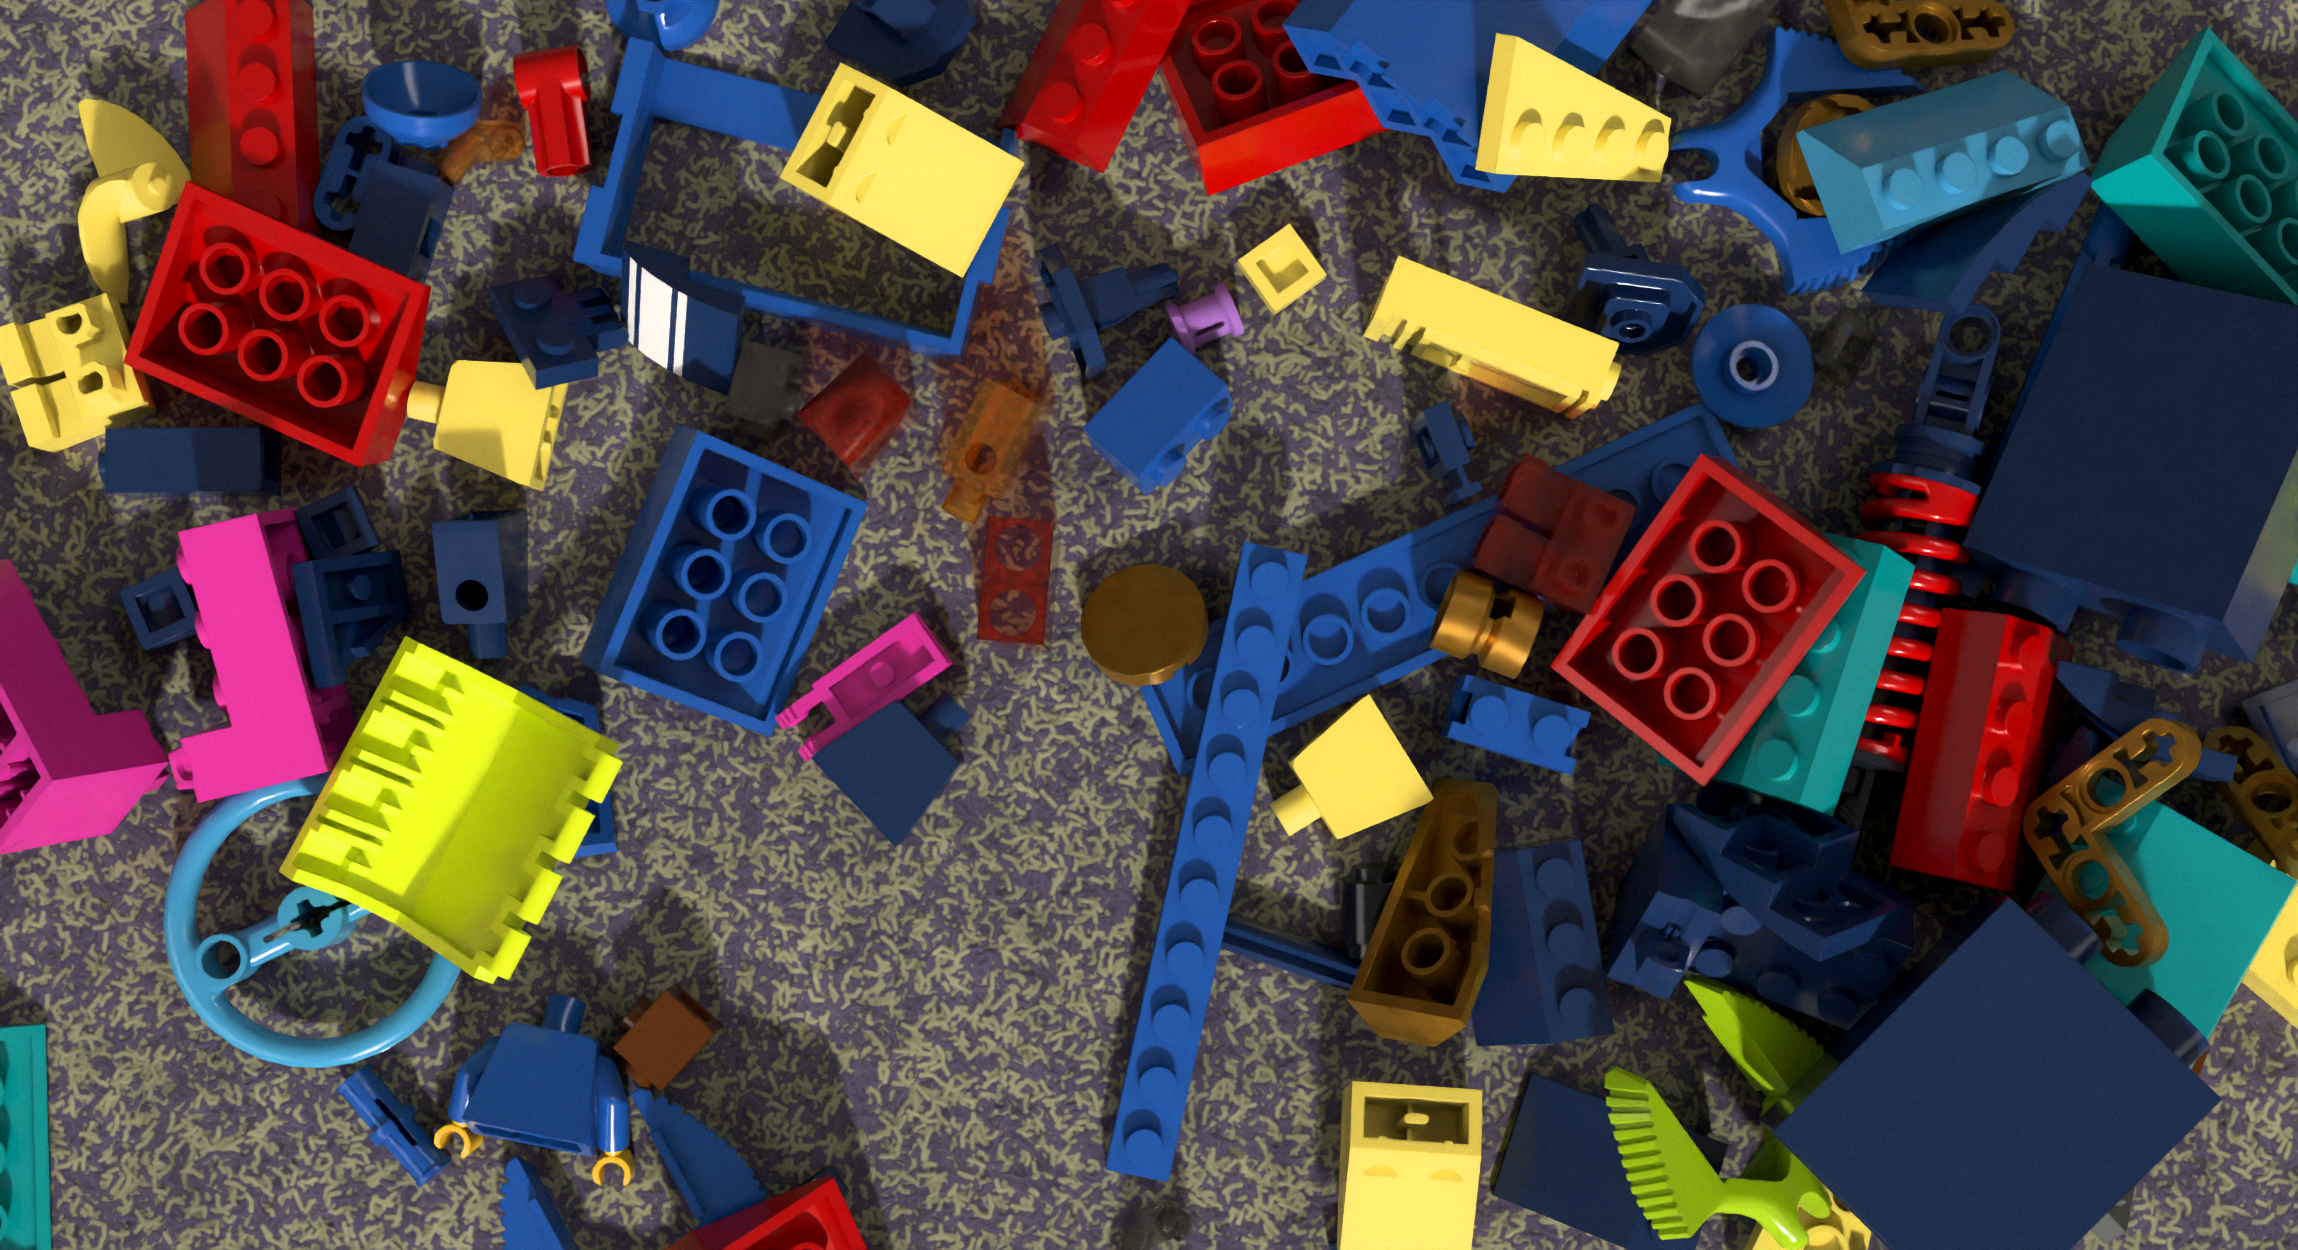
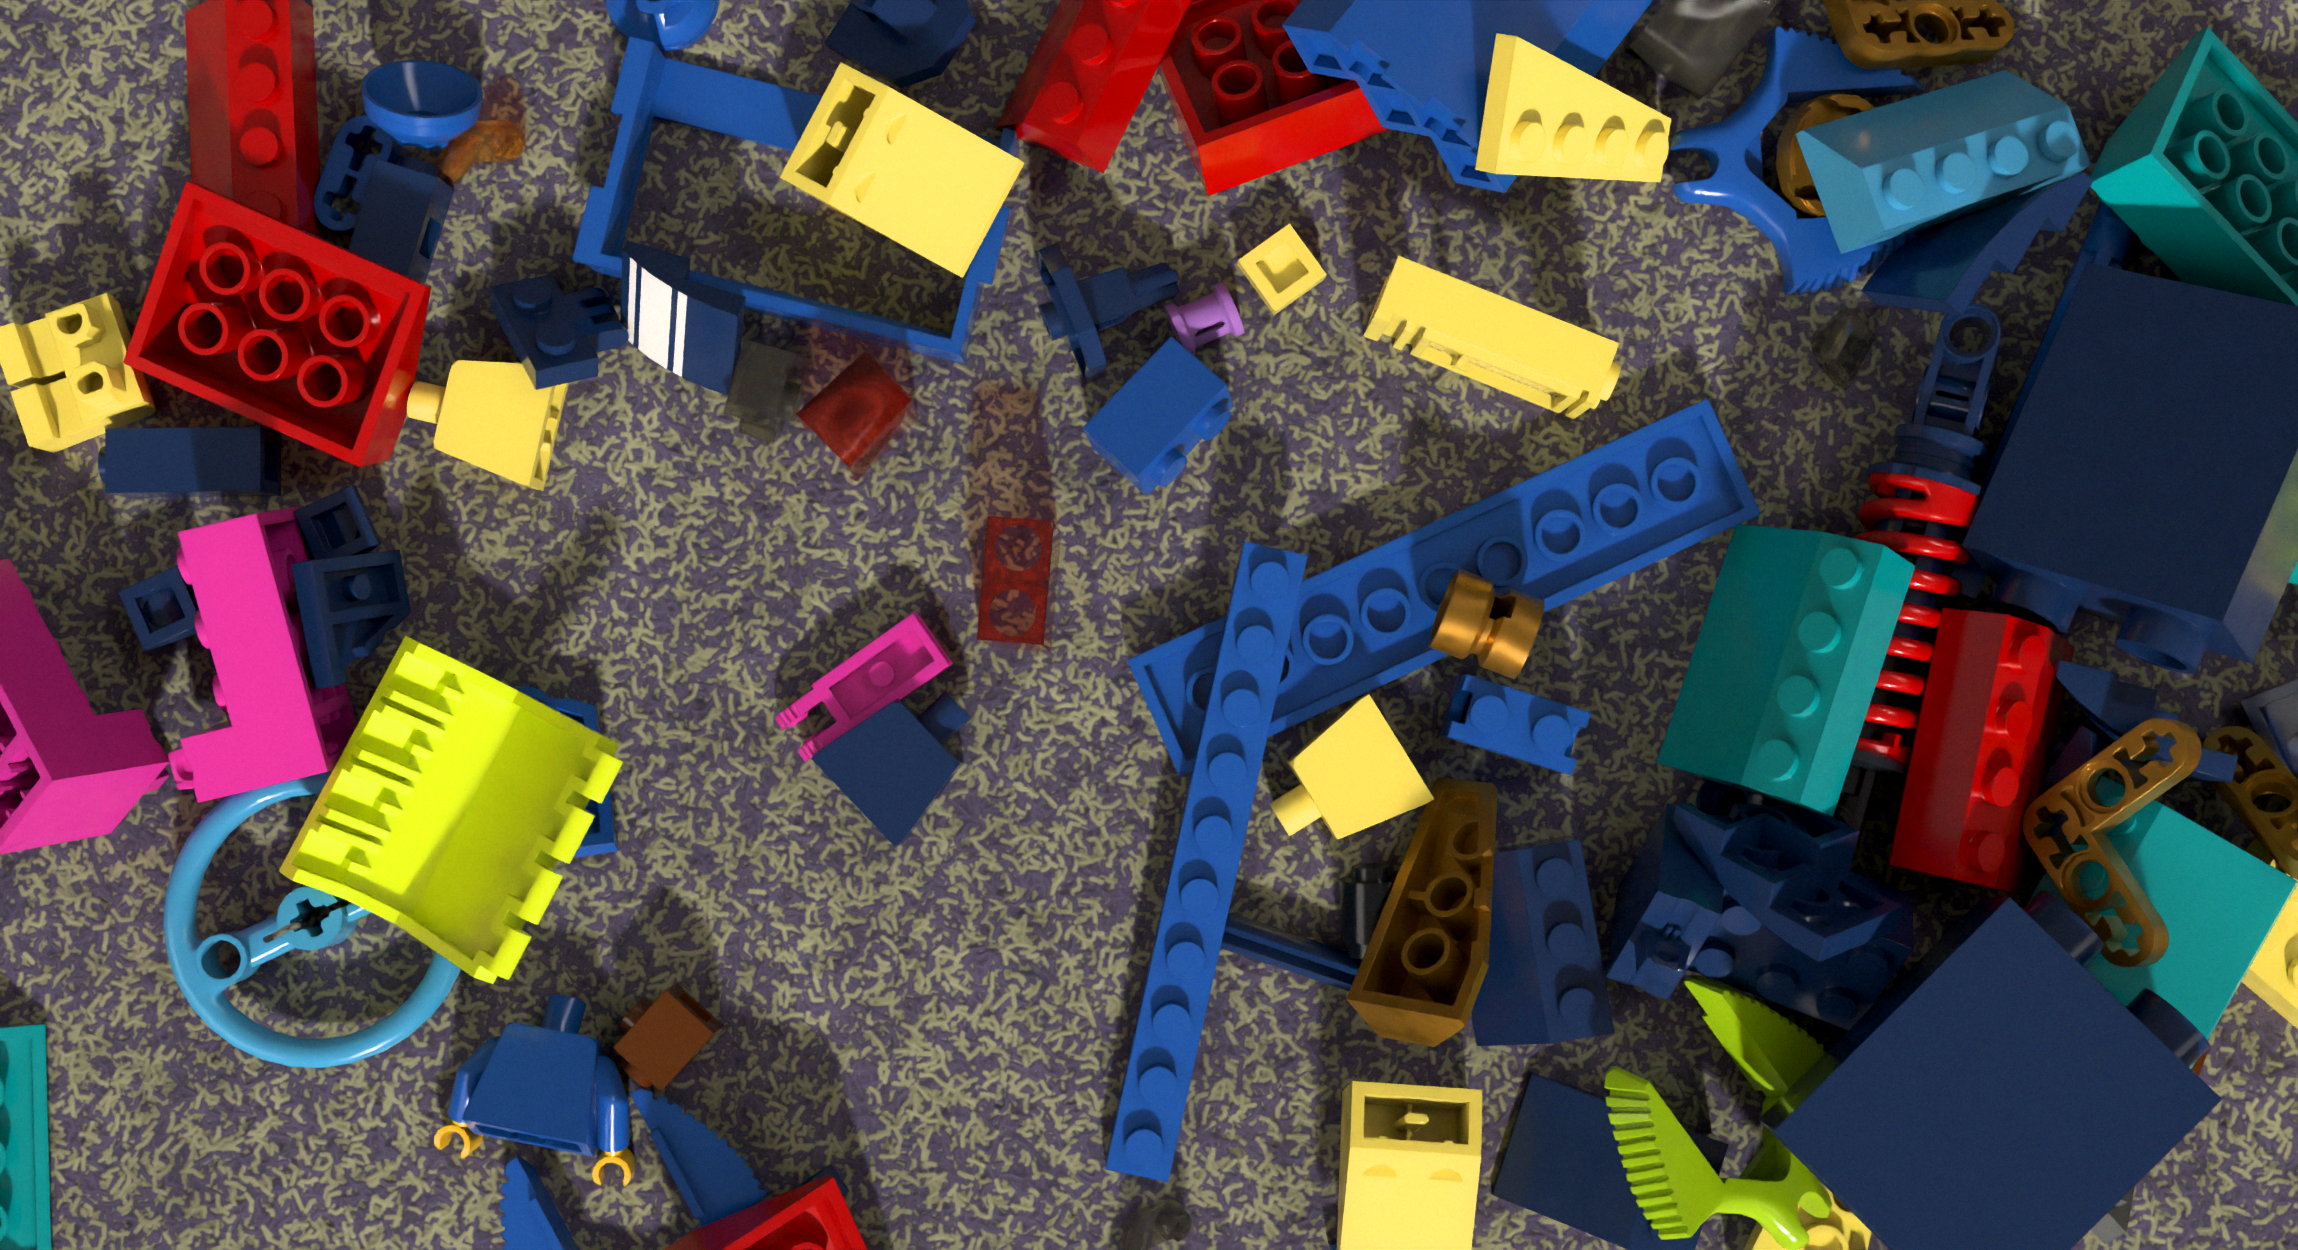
(136, 179): light yellow piece -> none
(393, 1125): blue pin -> none
(489, 551): dark blue torso -> none
(555, 99): red piece -> none
(722, 581): blue slope -> none
(1010, 423): clear orange torso -> none
(1144, 624): pearl gold tile -> none
(1444, 447): dark blue plate -> none
(1582, 532): clear red hips -> none
(1626, 294): dark blue piece -> none
(1708, 616): red slope -> none
(1774, 351): blue dish -> none

